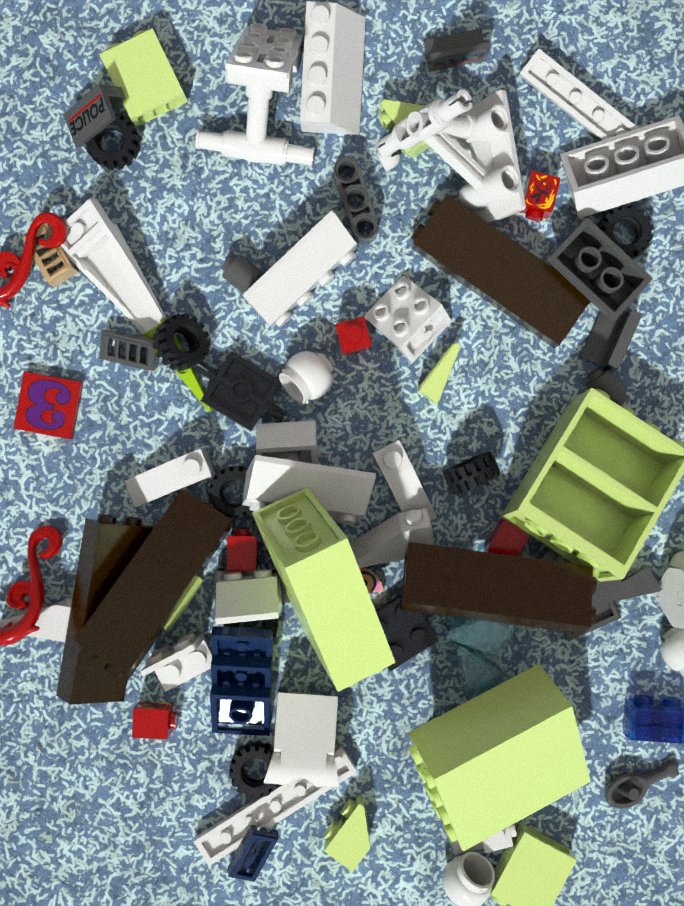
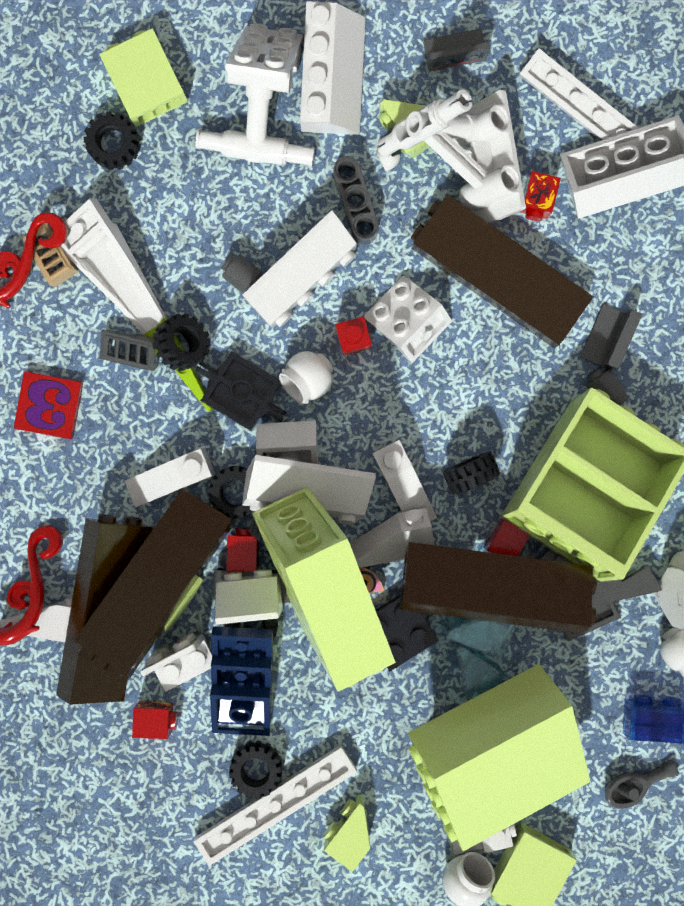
(93, 113): dark grey panel -> none
(248, 851): dark blue tile -> none
(304, 740): white piece -> none
(435, 382): yellowish green slope -> none
(599, 269): dark grey slope -> none
(637, 220): black tyre -> none

